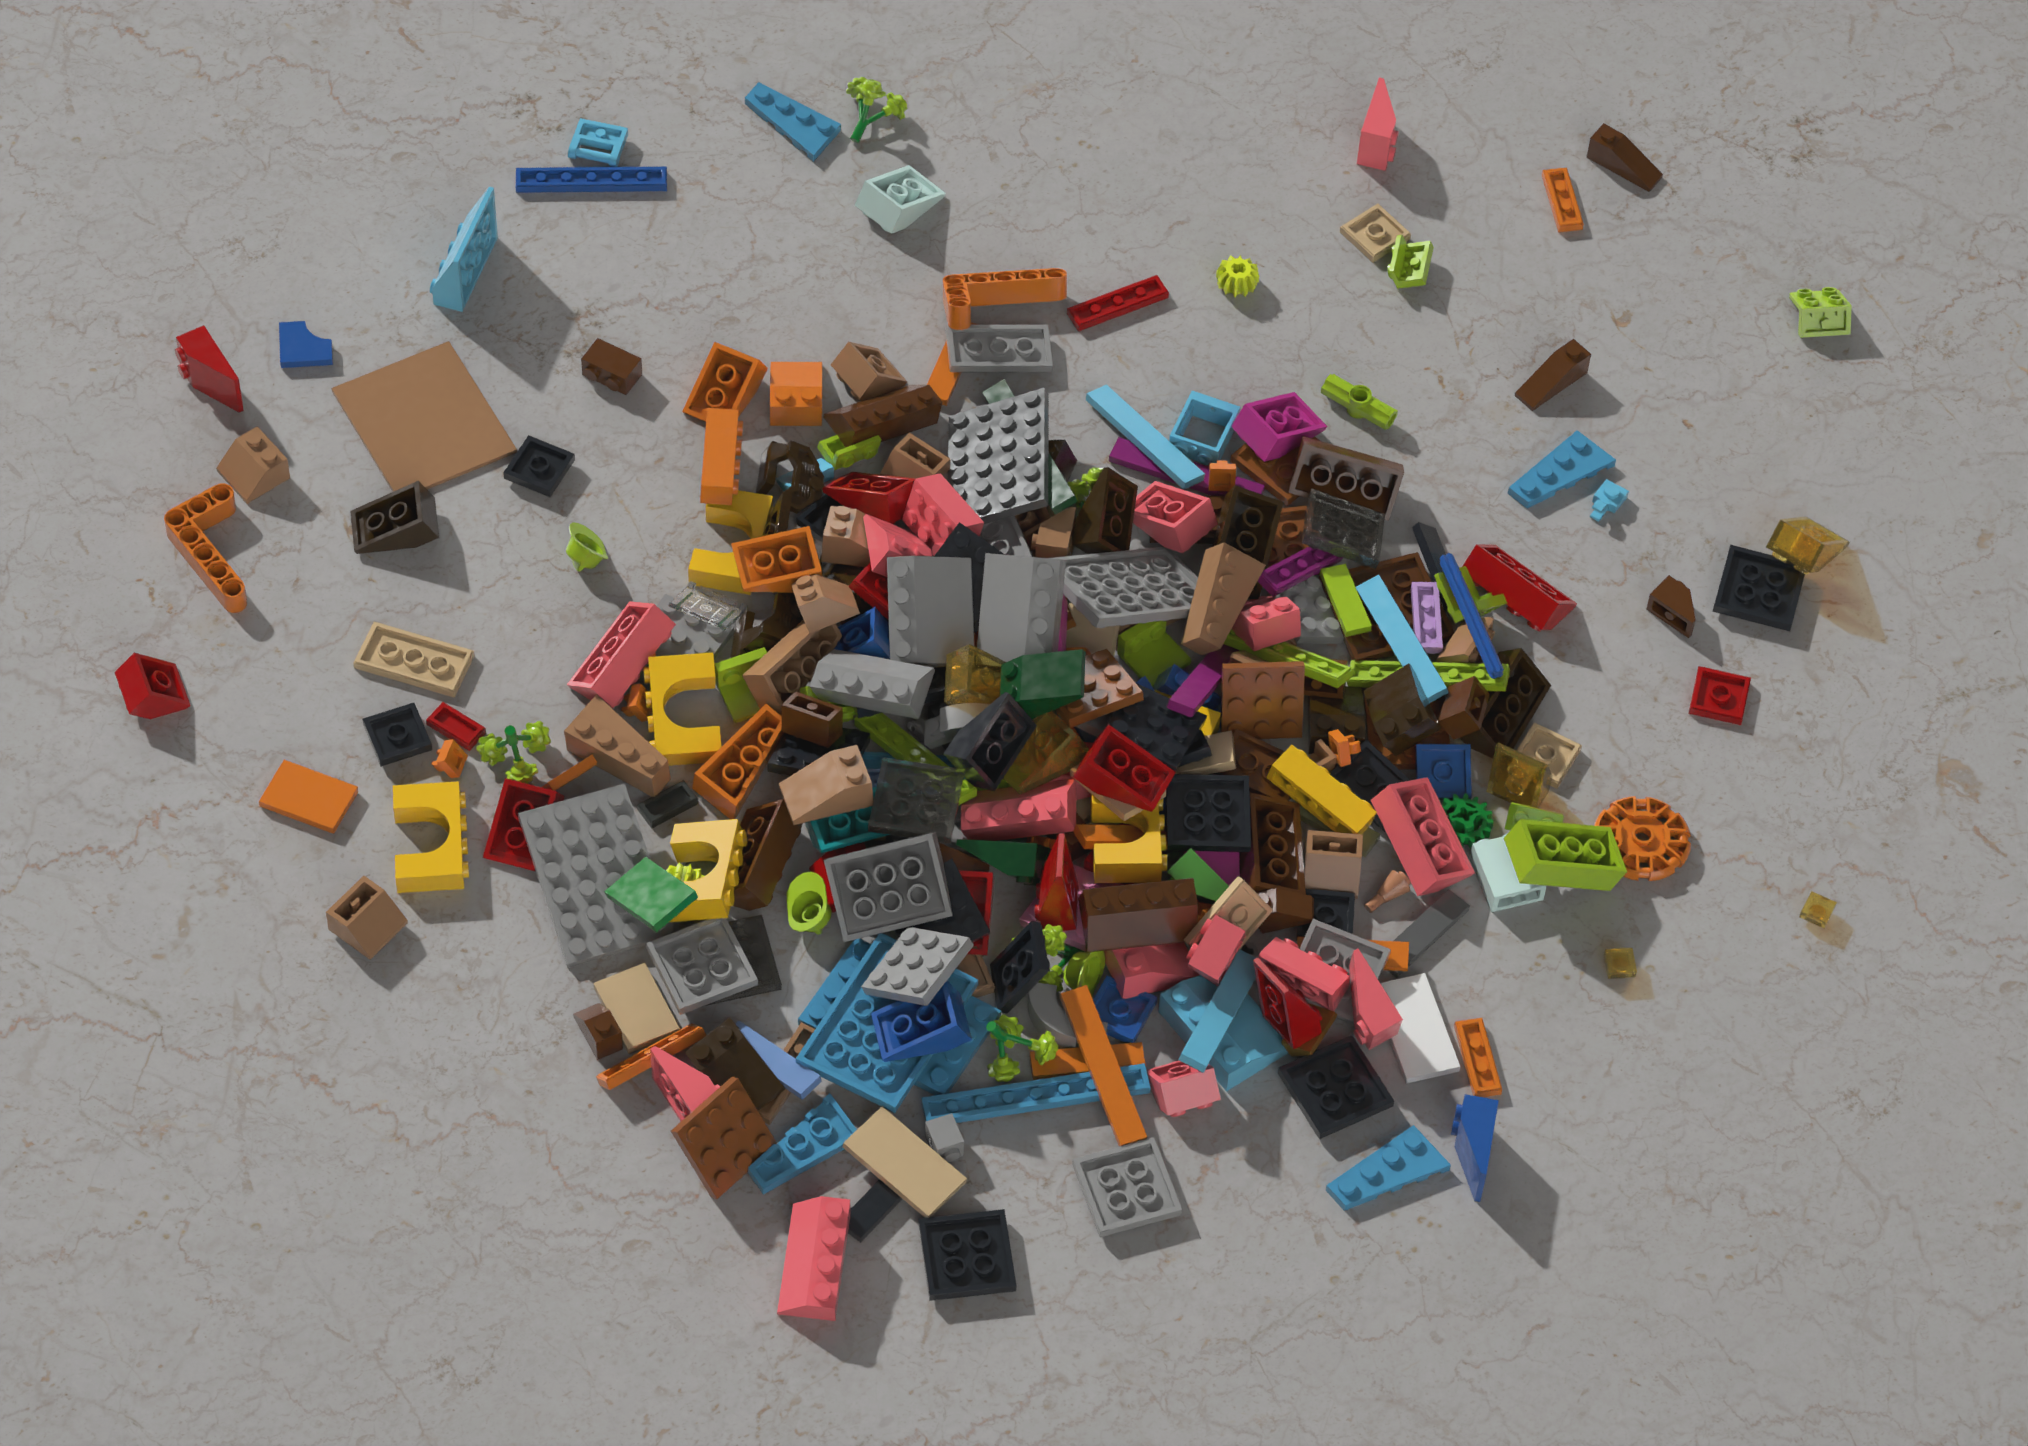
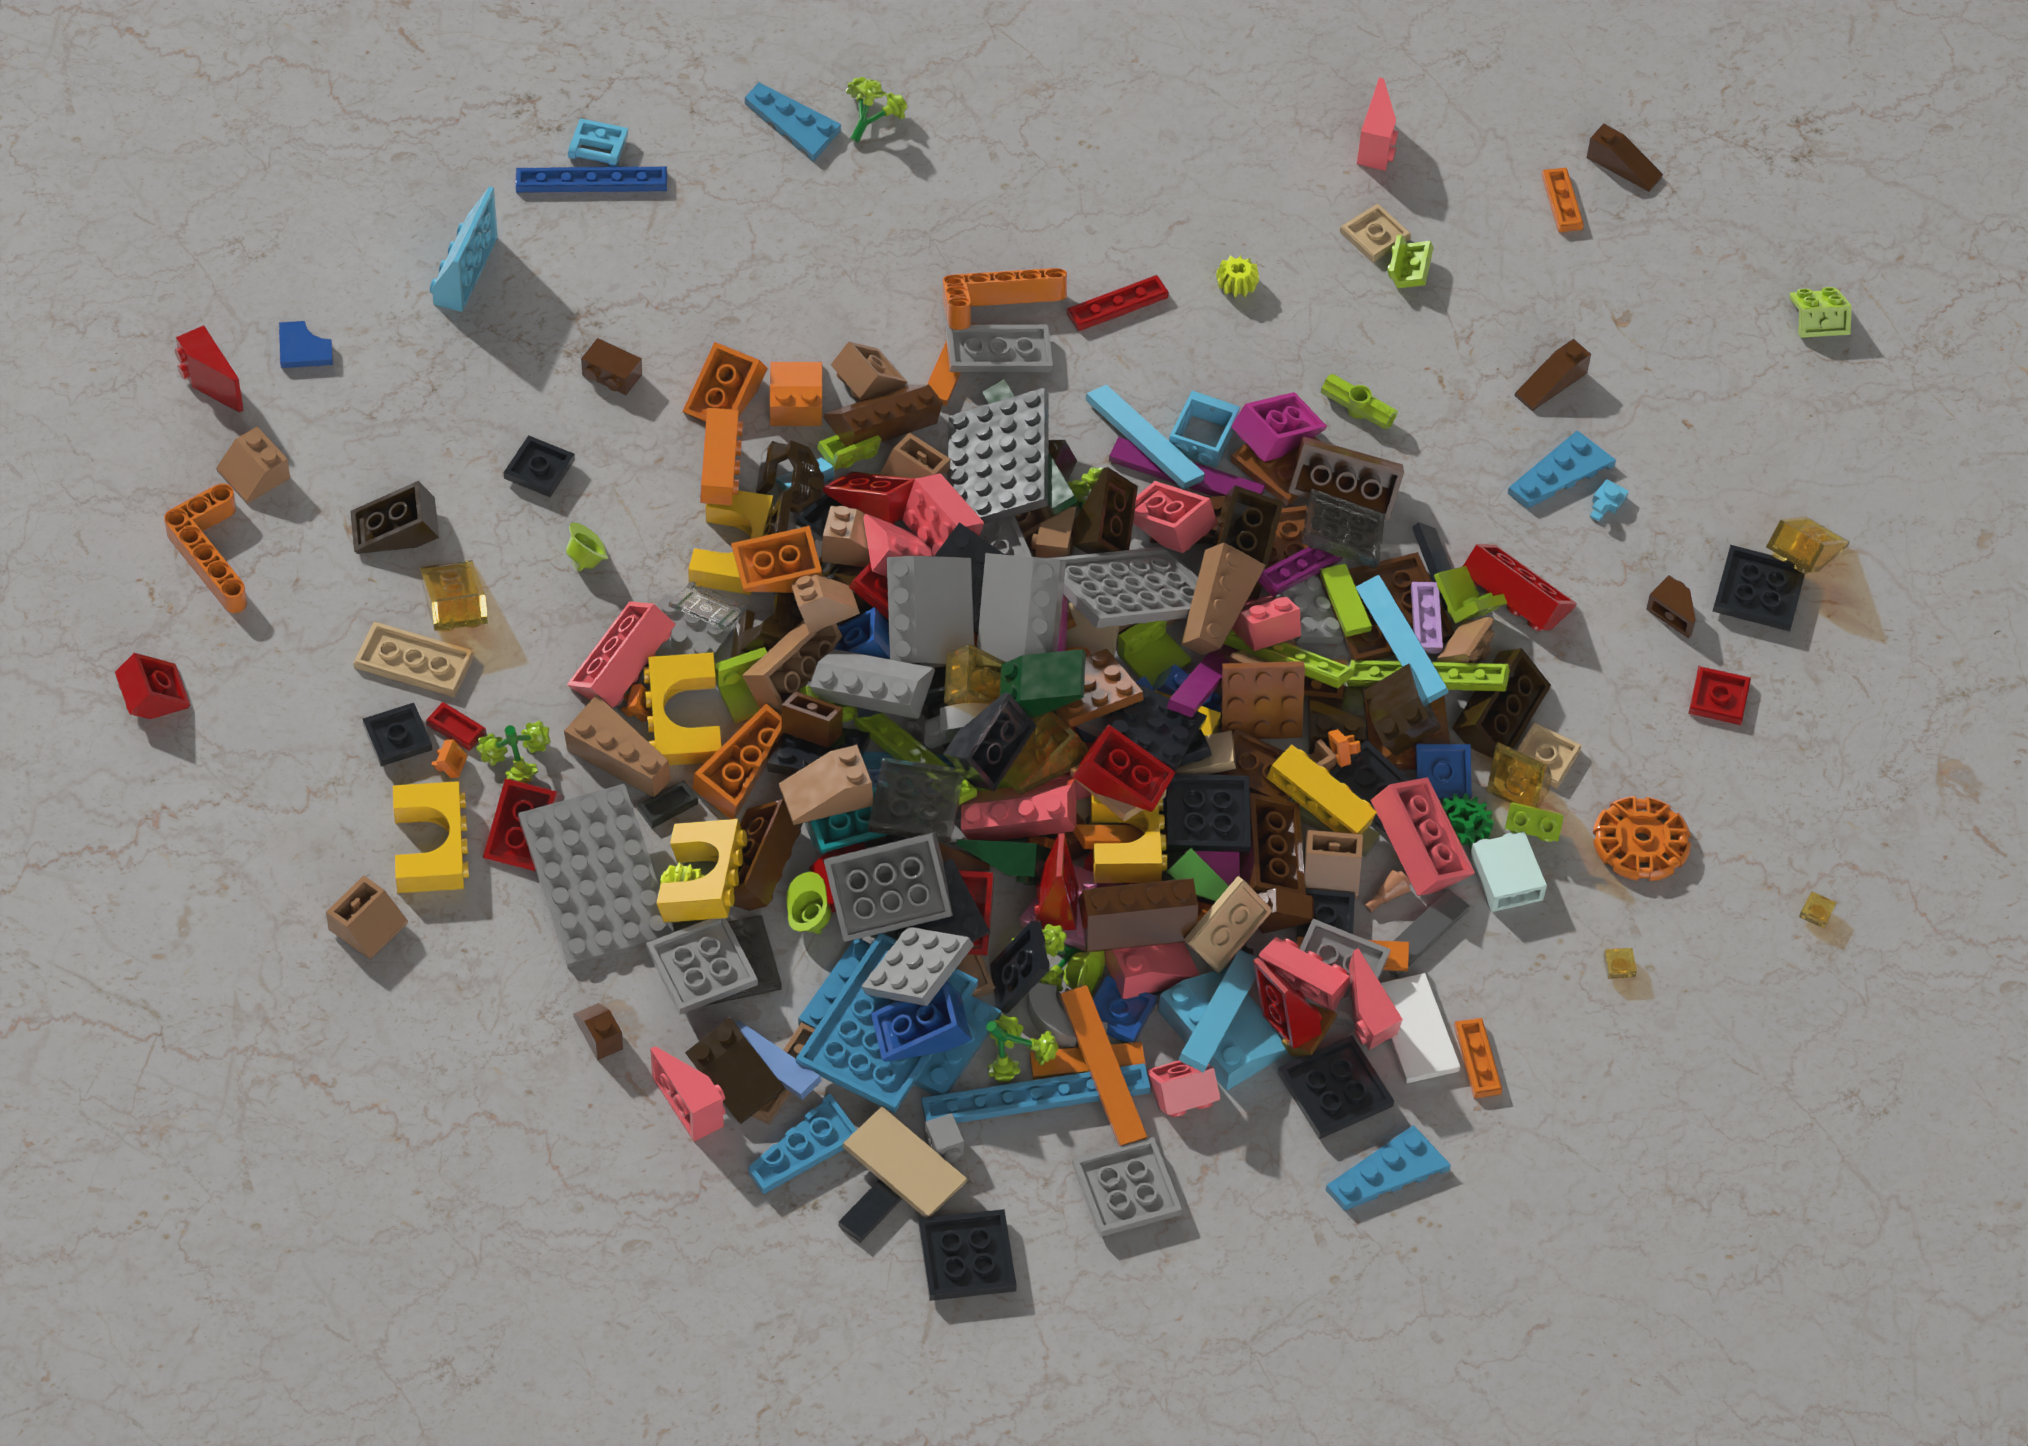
(308, 796): orange tile -> none
(424, 419): medium nougat piece -> none
(454, 596): none -> clear yellow slope
(571, 773): orange tile -> none
(637, 1007): tan tile -> none
(642, 1060): orange tile -> none
(651, 894): green tile -> none
(723, 1137): dark orange plate -> none
(815, 1258): coral slope -> none
(898, 198): light aqua slope -> none
(1215, 949): coral slope -> none
(1221, 476): orange tile -> none
(1464, 708): reddish brown brick -> none
(1471, 616): blue axle -> none
(1474, 1134): blue slope -> none
(1565, 855): lime brick -> none

